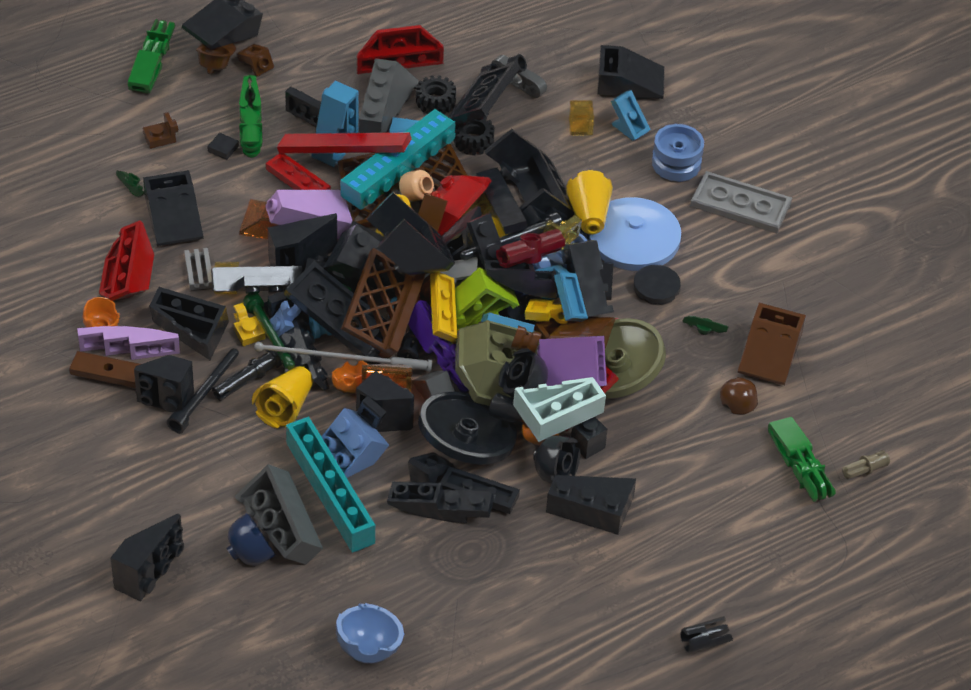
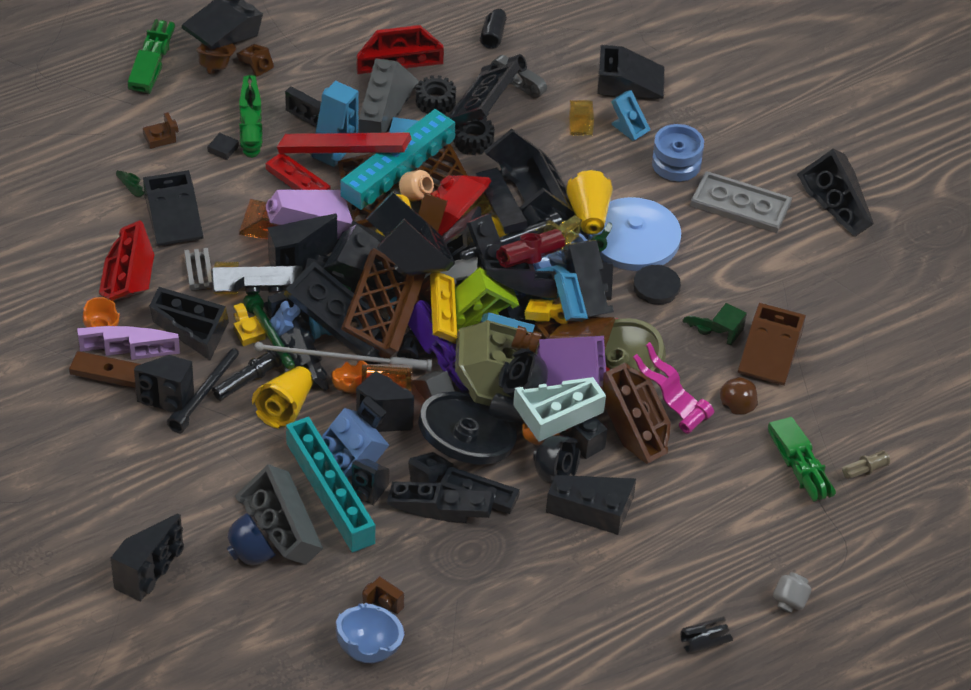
(369, 480): none -> black slope
(385, 593): none -> reddish brown bracket
(493, 29): none -> black arm
(601, 238): none -> dark green piece
(636, 412): none -> reddish brown wedge
(673, 393): none -> dark pink flag
(731, 320): none -> dark green panel
(792, 592): none -> light grey head
(837, 189): none -> black wedge

